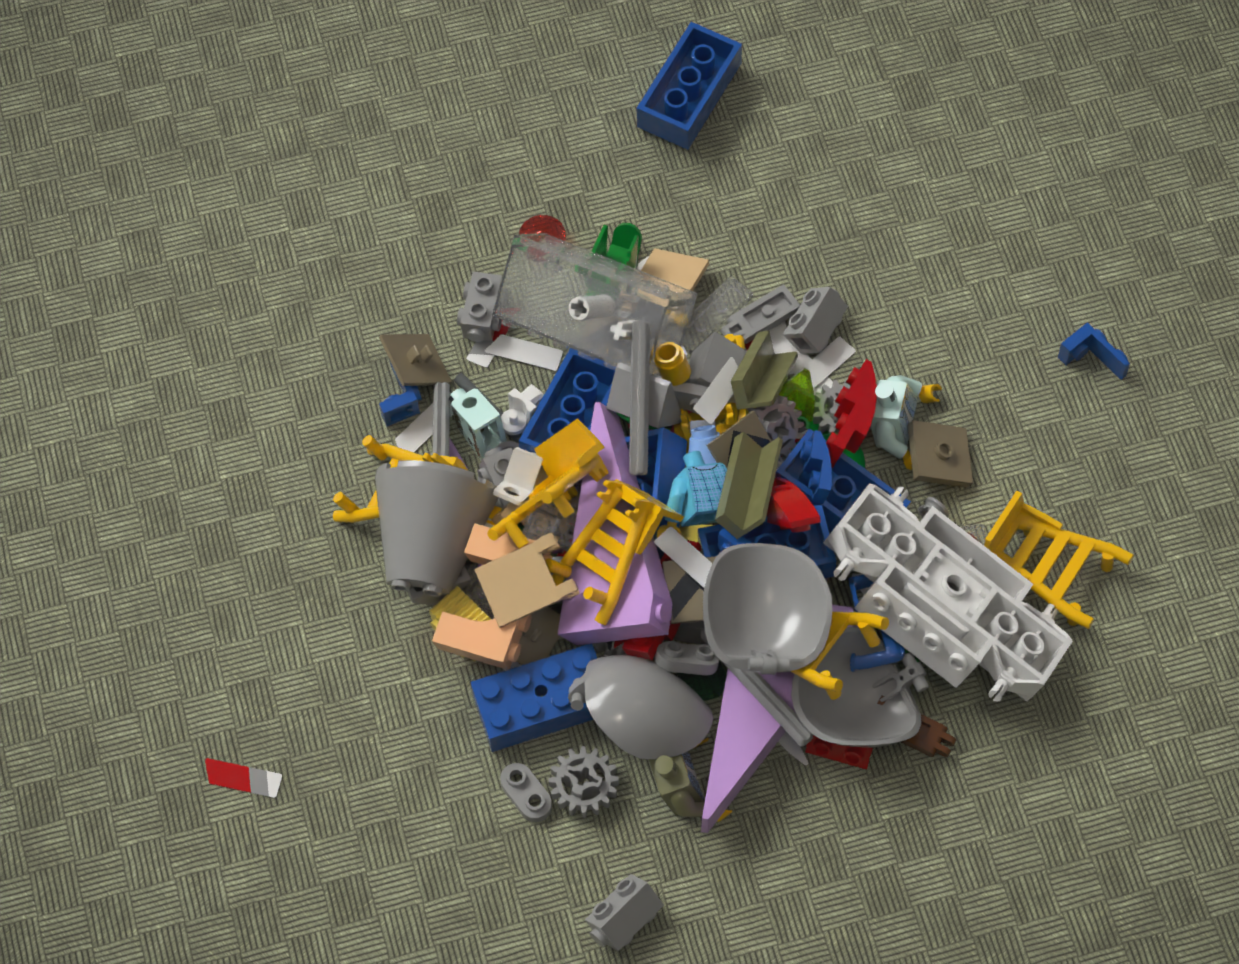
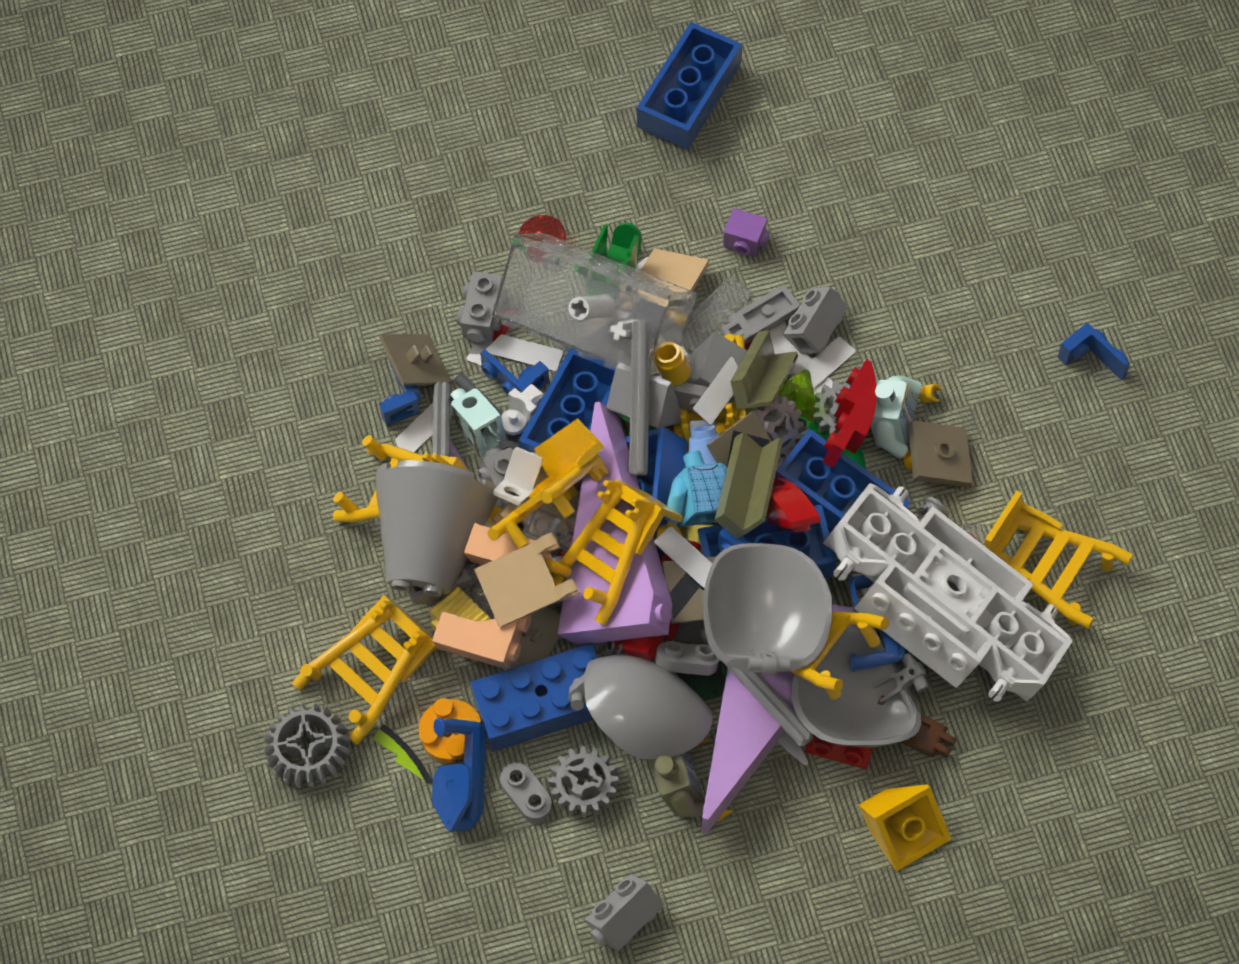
(243, 778): sticker -> none
(295, 745): none -> light grey gear
(404, 753): none -> sticker
(408, 660): none -> yellow hand
(443, 748): none -> light orange plate
(460, 787): none -> blue piece
(536, 375): none -> blue bracket
(745, 233): none -> medium lavender brick
(817, 463): blue slope -> none
(905, 823): none -> yellow slope

